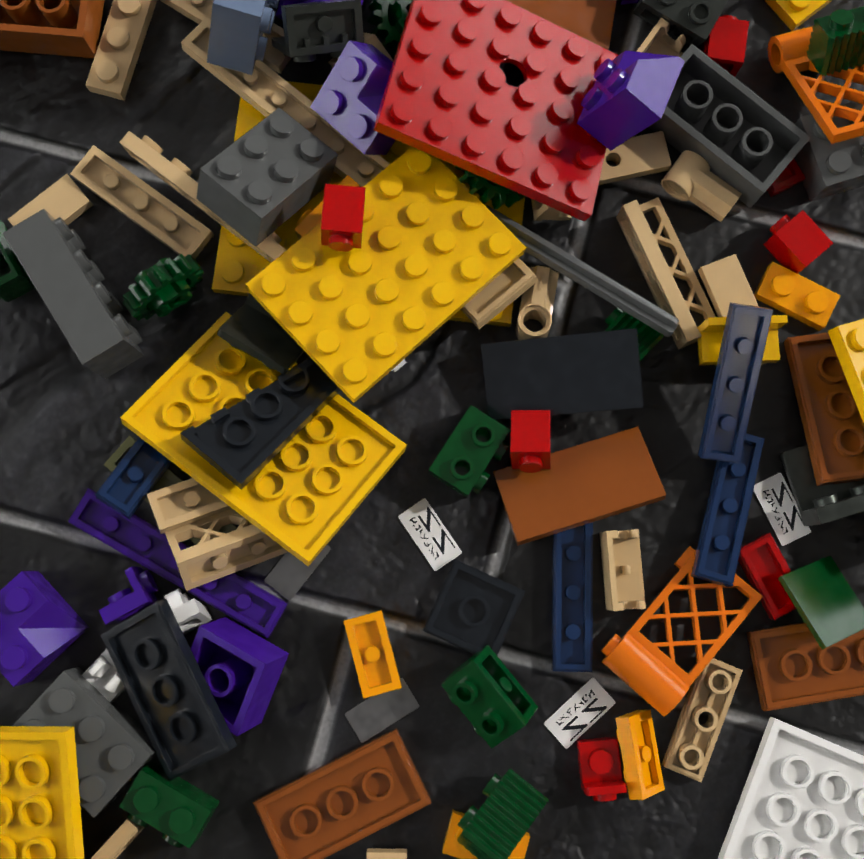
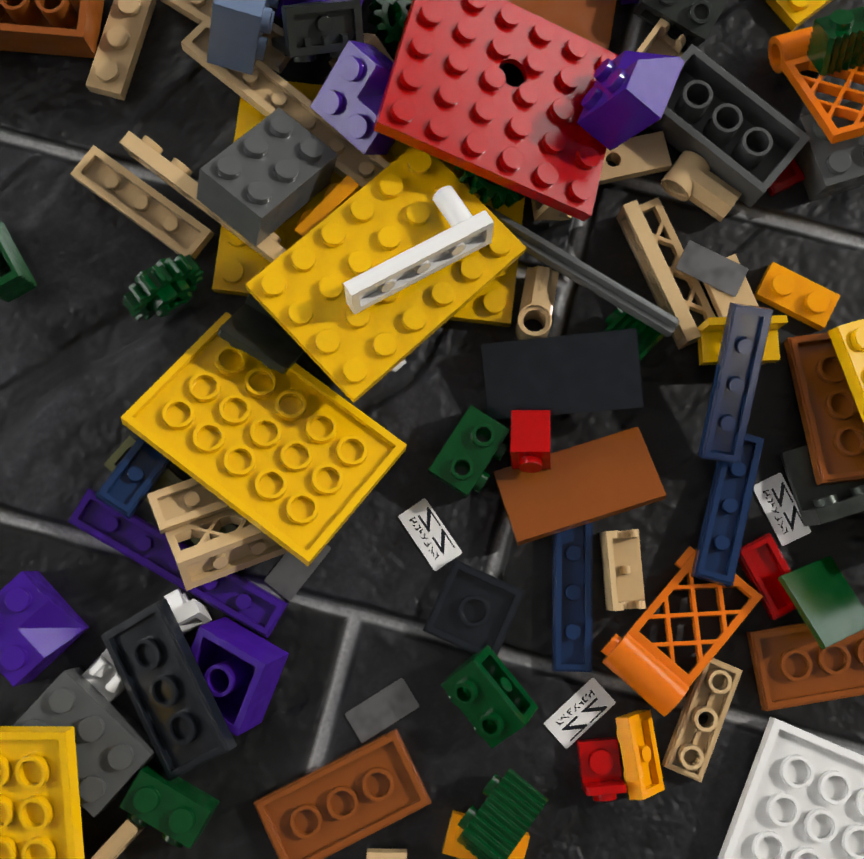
(60, 200): tan tile -> none
(75, 293): dark grey brick -> none
(127, 603): dark purple bracket -> none
(257, 428): black wing -> none
(342, 217): red brick -> none
(372, 654): light orange plate -> none
(464, 237): none -> white piece
(499, 293): tan tile -> none
(712, 268): none -> flat silver sticker
(727, 43): red brick -> none
(797, 241): red brick -> none

